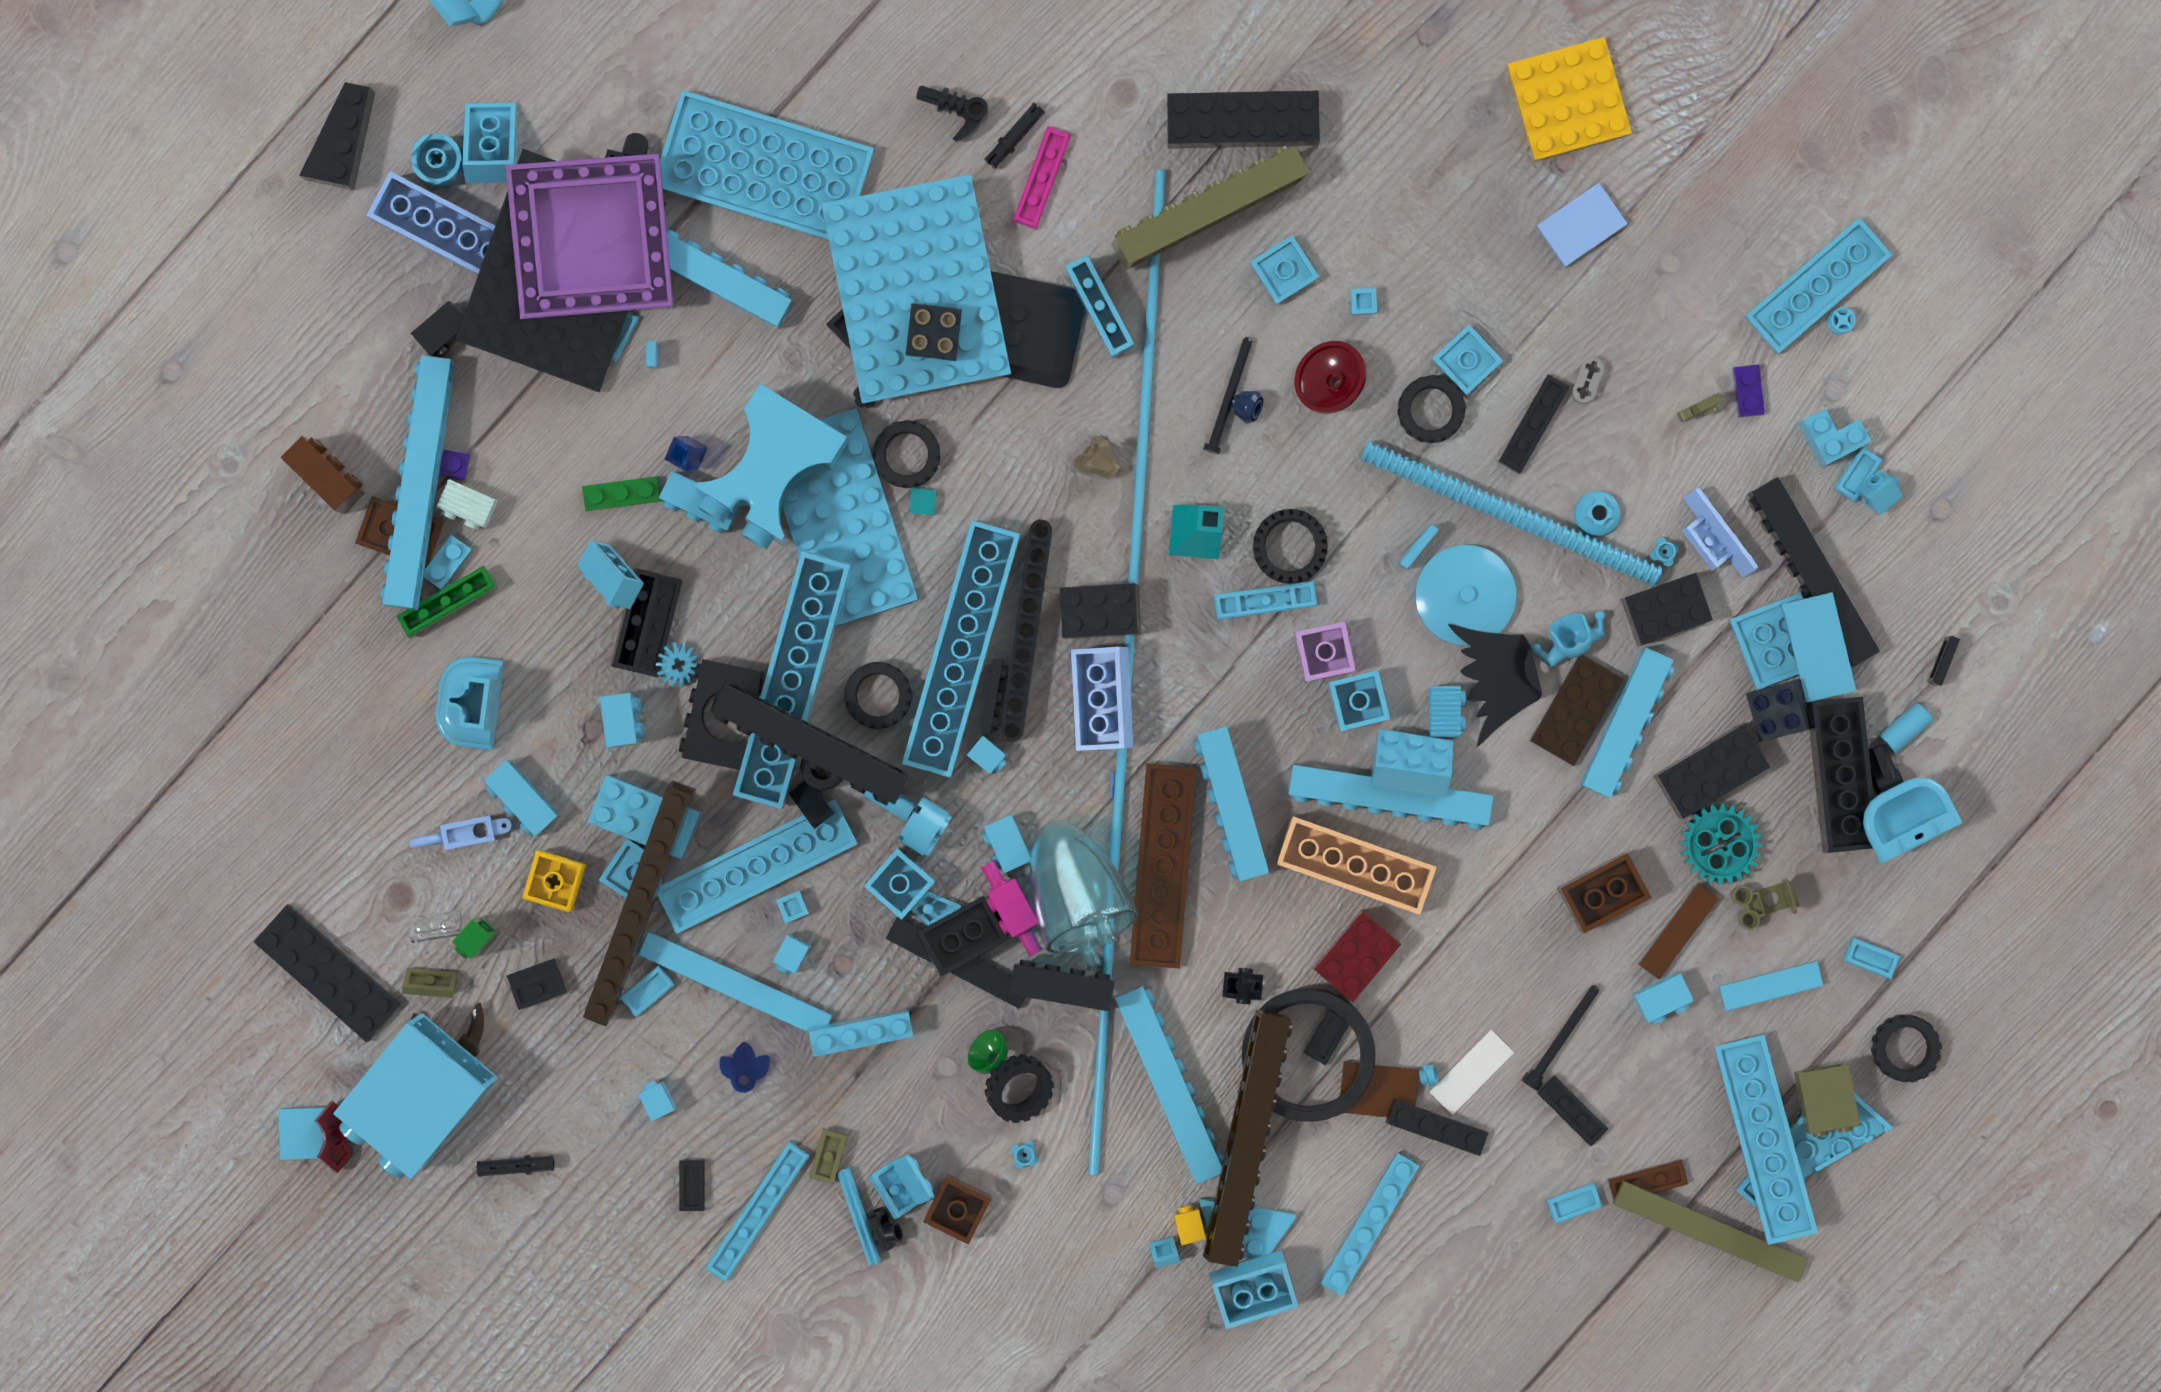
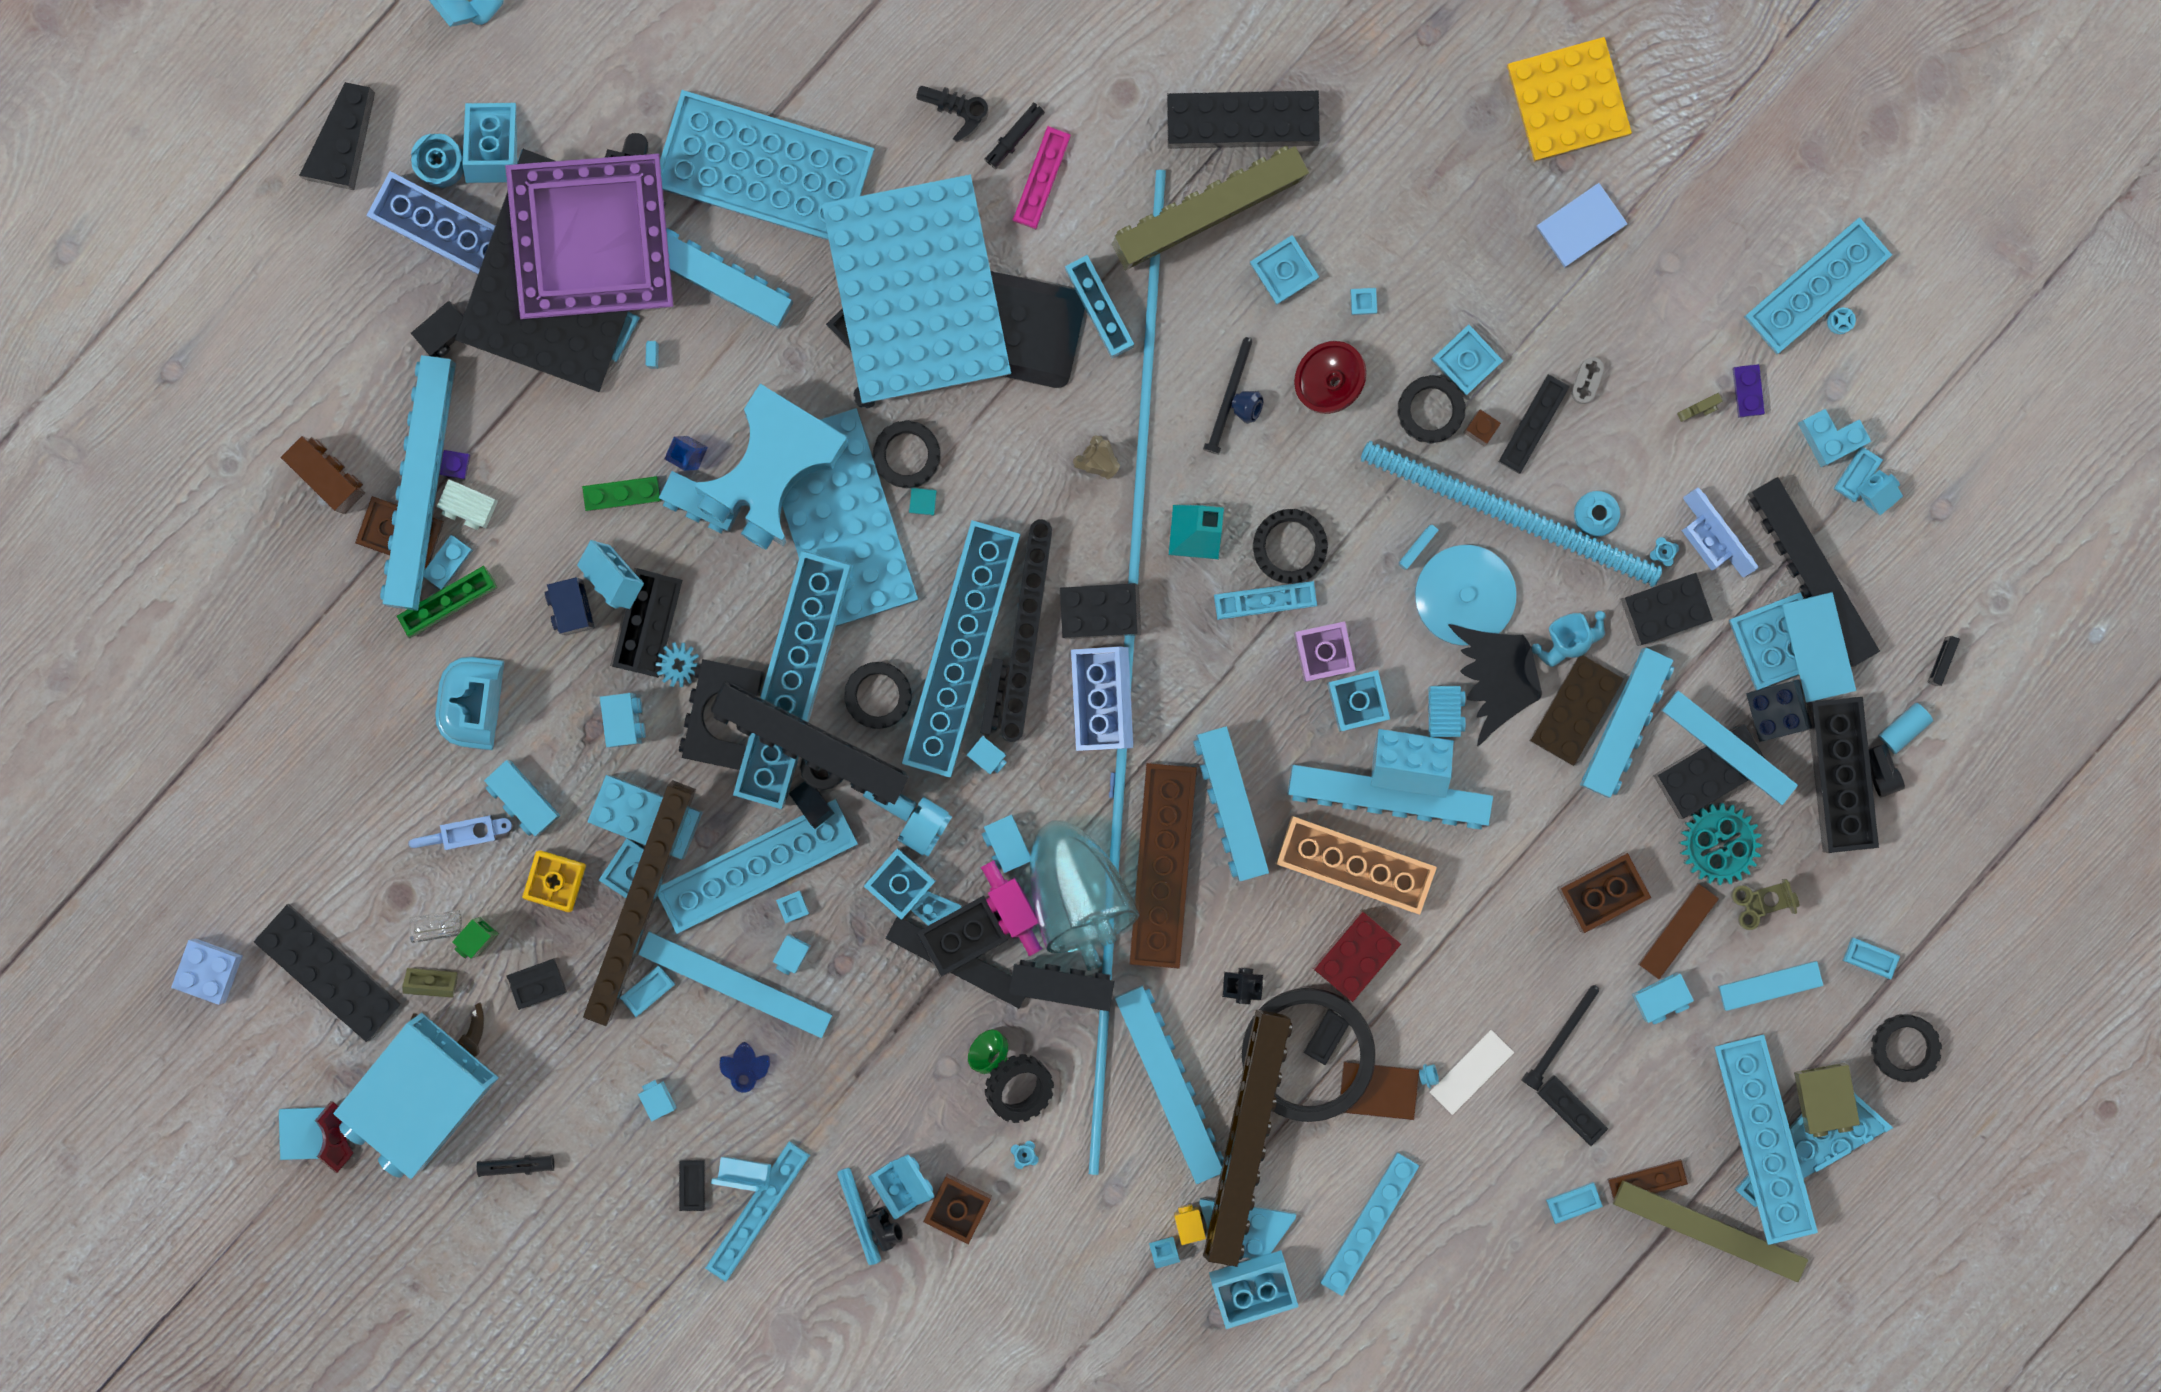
(206, 971): none -> light blue brick
(569, 606): none -> dark blue brick
(743, 1174): none -> medium azure panel
(828, 1156): olive plate -> none
(860, 1032): medium azure brick -> none
(933, 332): black brick -> none
(1436, 1127): black plate -> none
(1482, 427): none -> reddish brown brick
(1729, 747): none -> medium azure tile
(1908, 817): medium azure piece -> none

